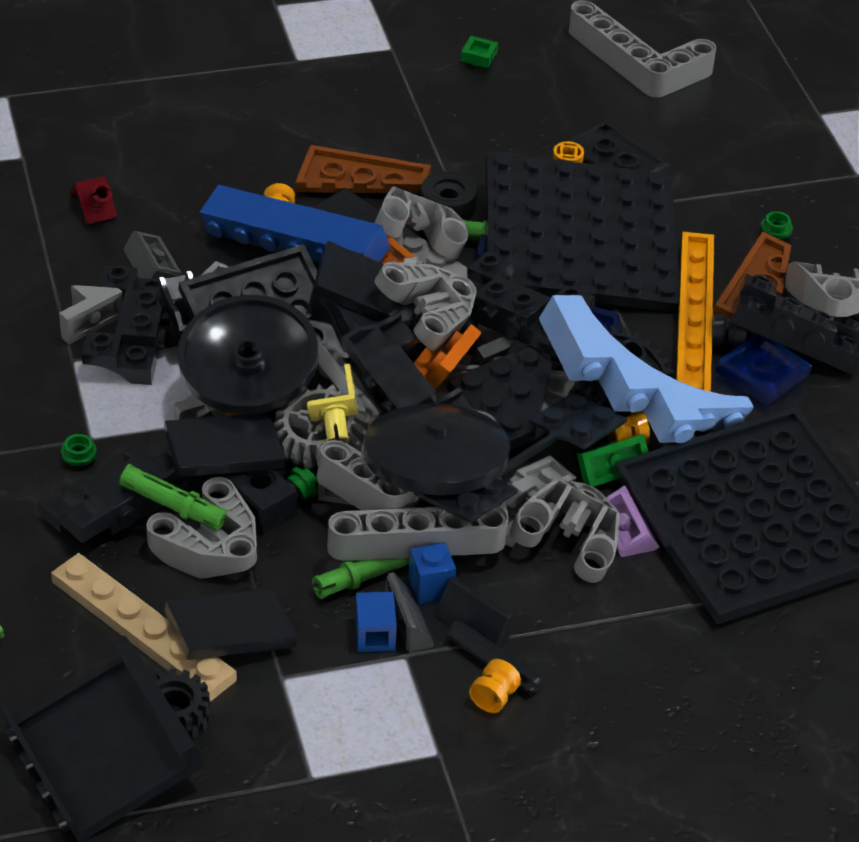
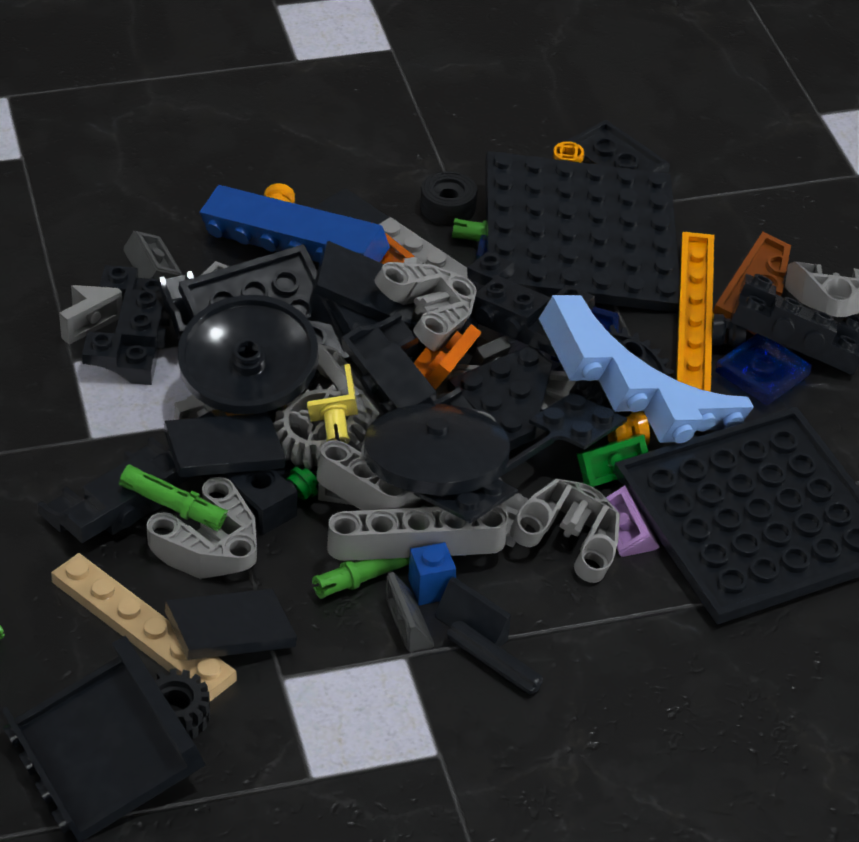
(78, 450): green plate -> none
(95, 200): dark red bracket -> none
(335, 169): dark orange wing -> none
(375, 621): blue brick -> none
(440, 223): light grey connector -> none
(479, 52): green plate -> none
(495, 685): light orange wheel -> none
(535, 477): light grey hinge -> none
(634, 59): light grey beam -> none
(777, 225): green plate -> none

